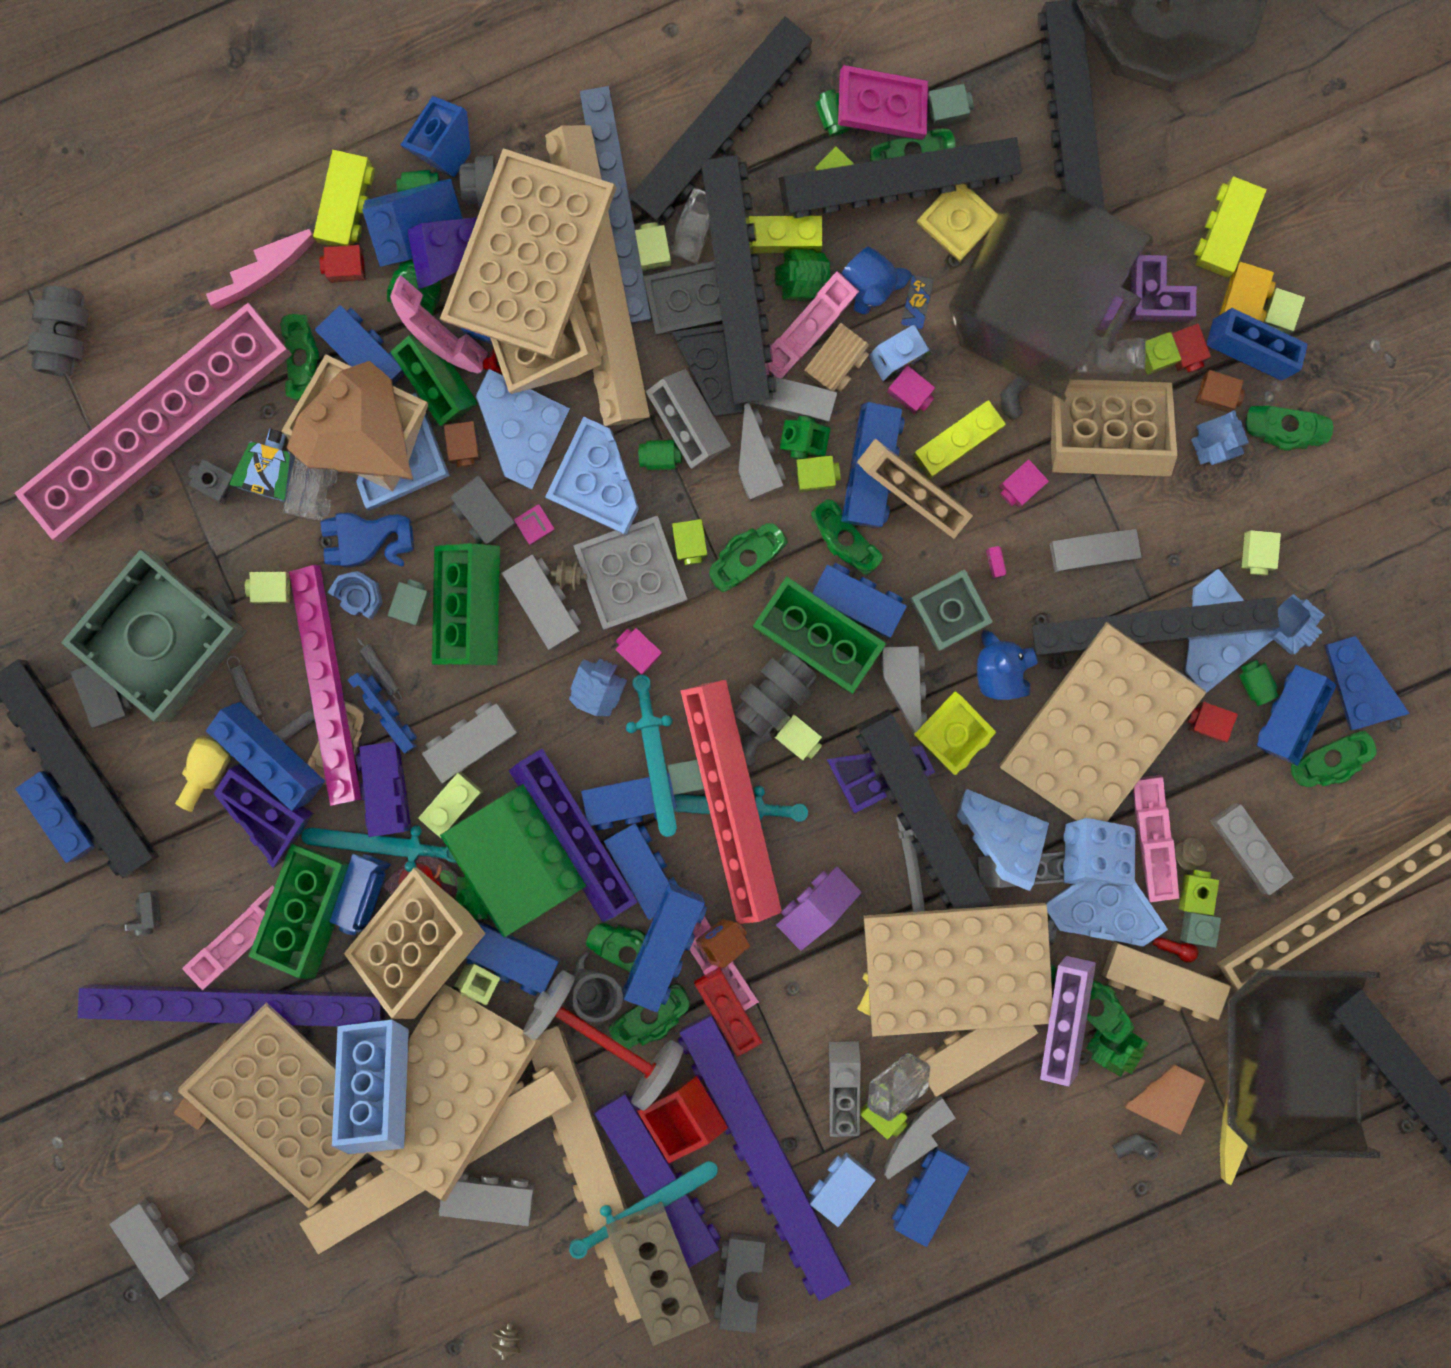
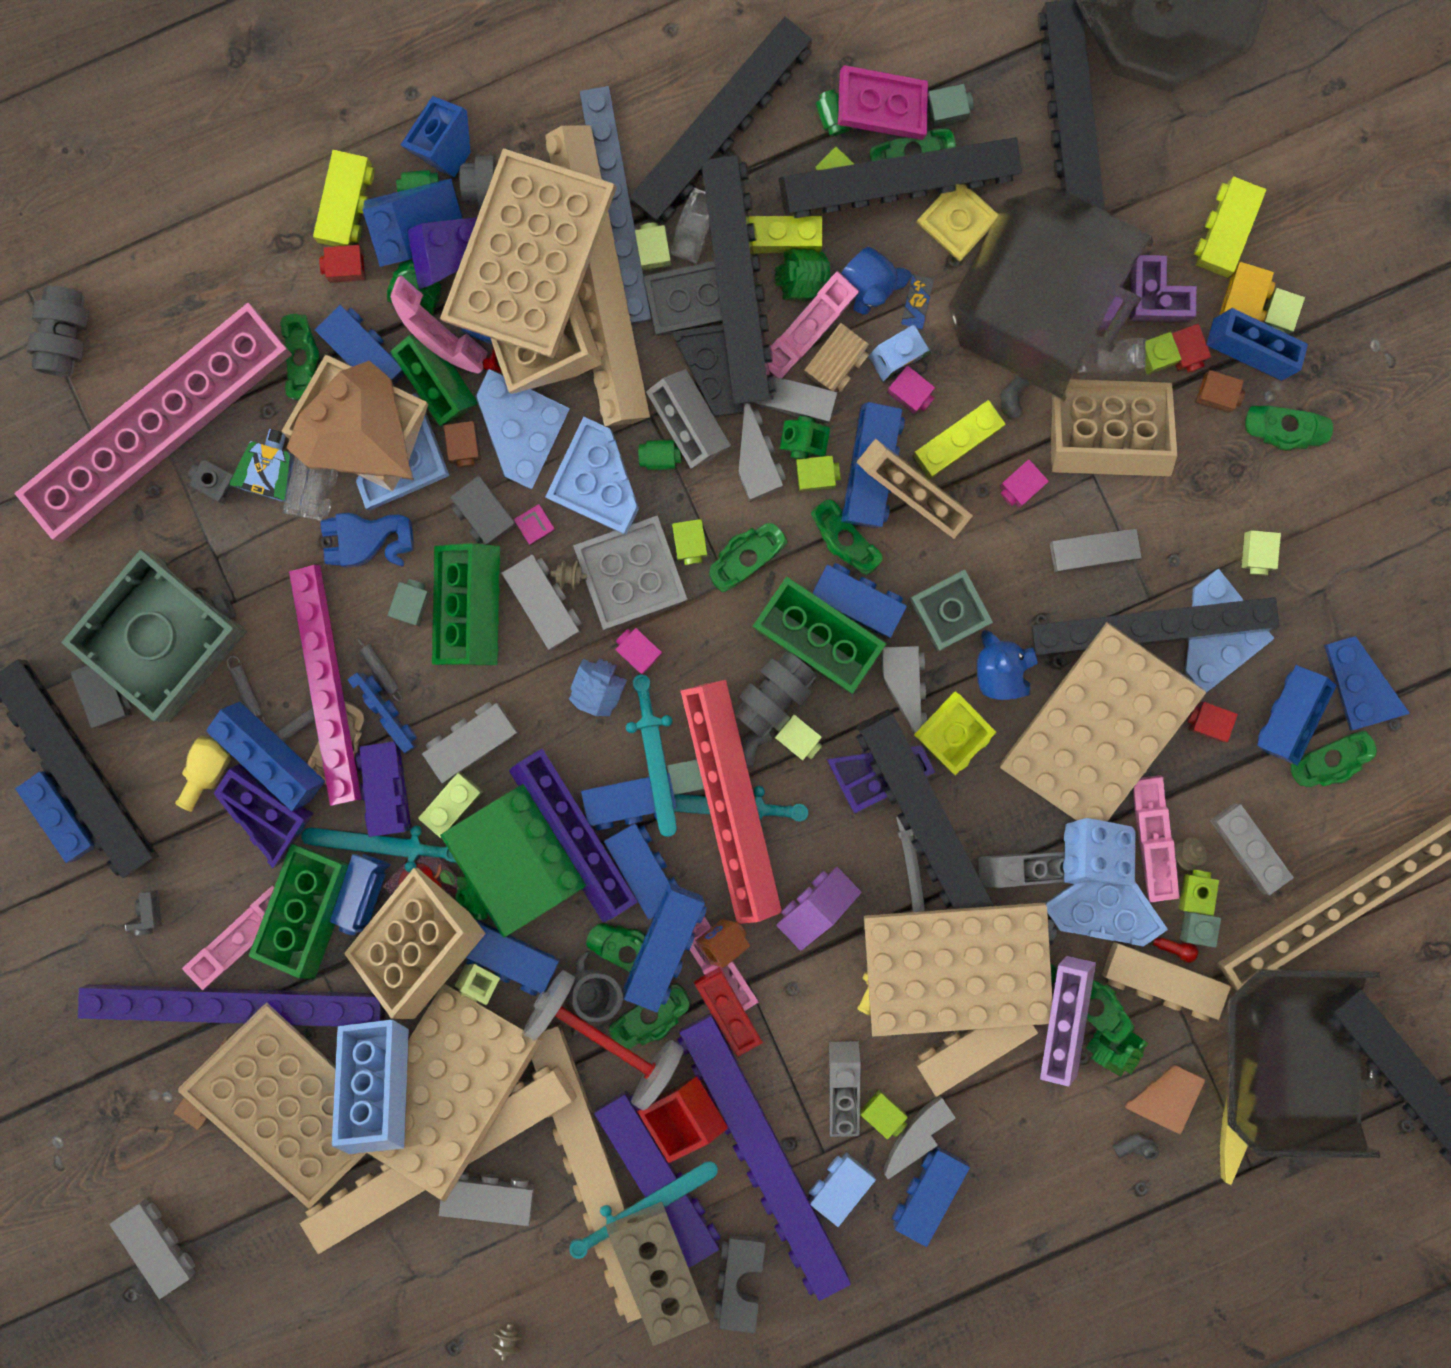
(268, 587): yellowish green brick -> none
(271, 262): bright pink slope -> none
(357, 594): medium blue hair -> none
(898, 1086): clear brick -> none
(996, 562): dark pink tile -> none
(1006, 835): light blue plate -> none
(1220, 439): medium blue hair -> none
(1258, 682): green brick -> none
(1297, 624): medium blue hair -> none

